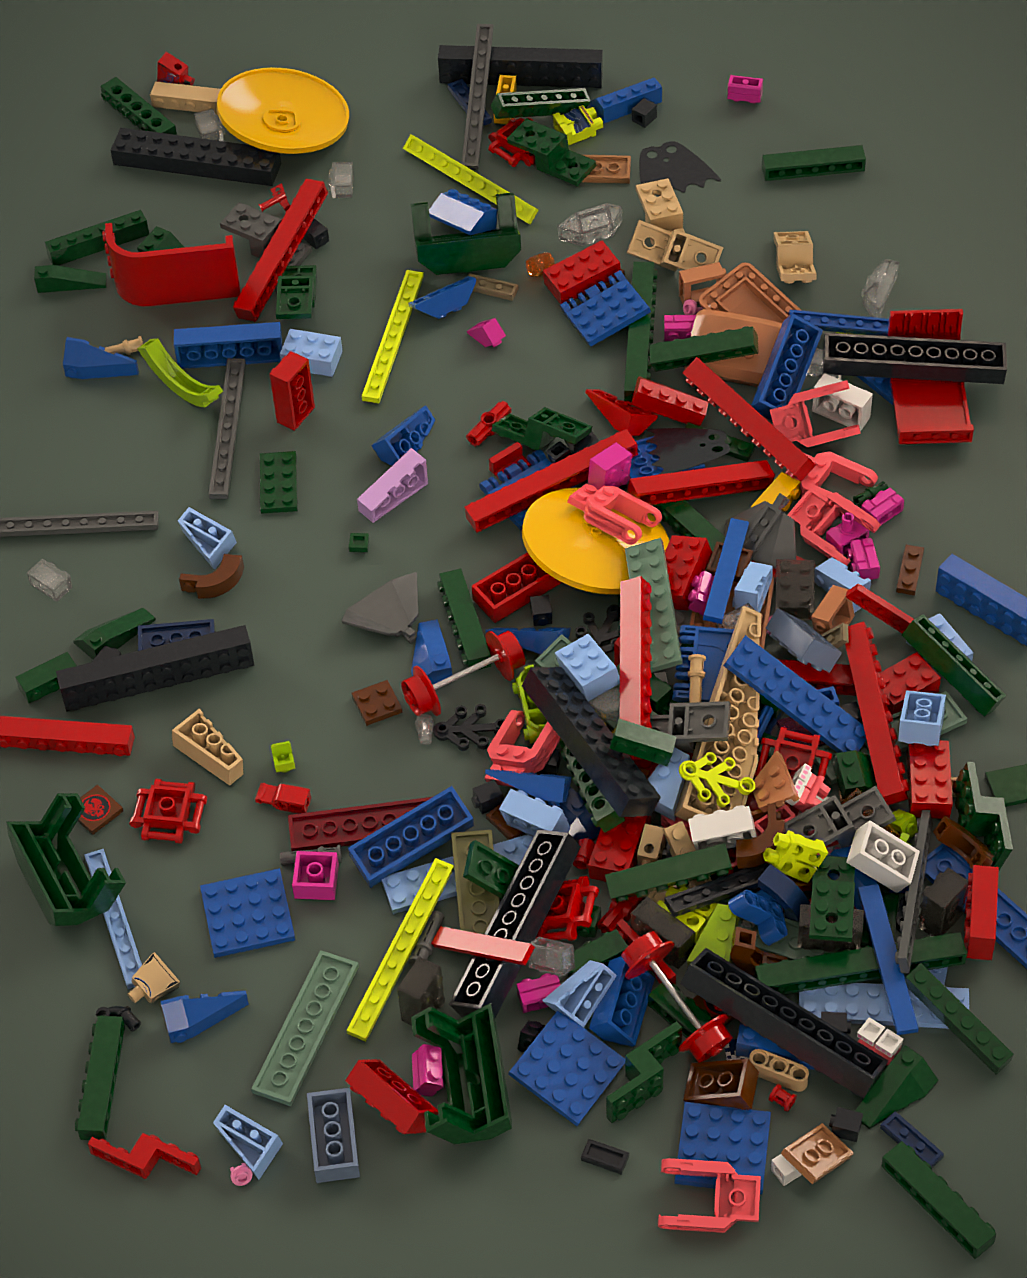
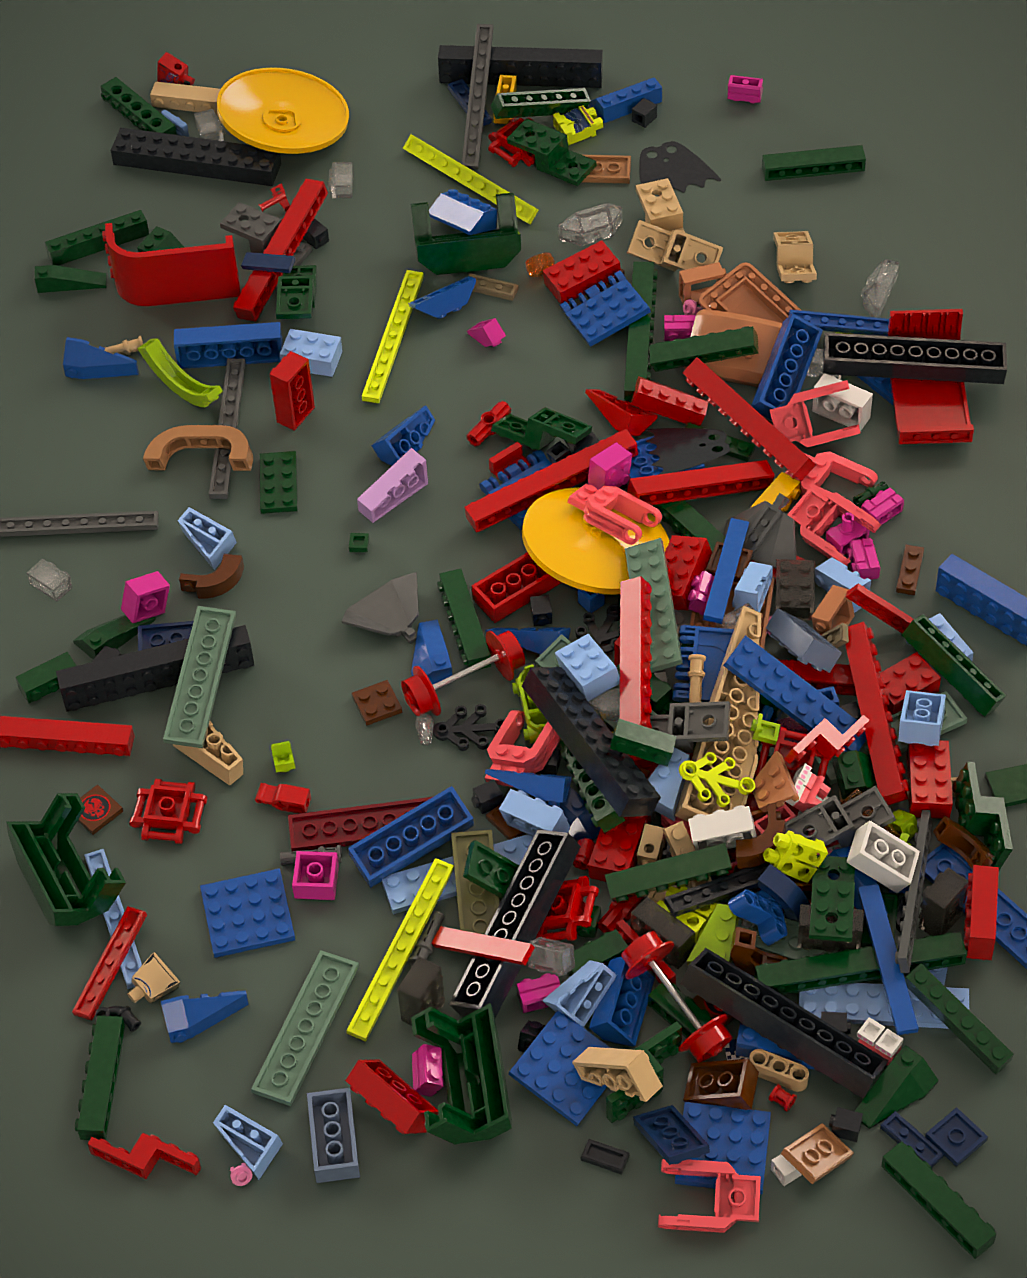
(109, 963): none -> red tile
(145, 597): none -> dark pink brick
(181, 127): none -> medium blue plate
(199, 436): none -> medium nougat arch
(199, 677): none -> sand green plate
(268, 262): none -> dark blue tile
(590, 601): none -> blue brick
(618, 1070): none -> tan wedge
(671, 1135): none -> dark blue plate
(765, 730): none -> lime bracket
(827, 740): none -> bracket
(956, 1136): none -> dark blue plate

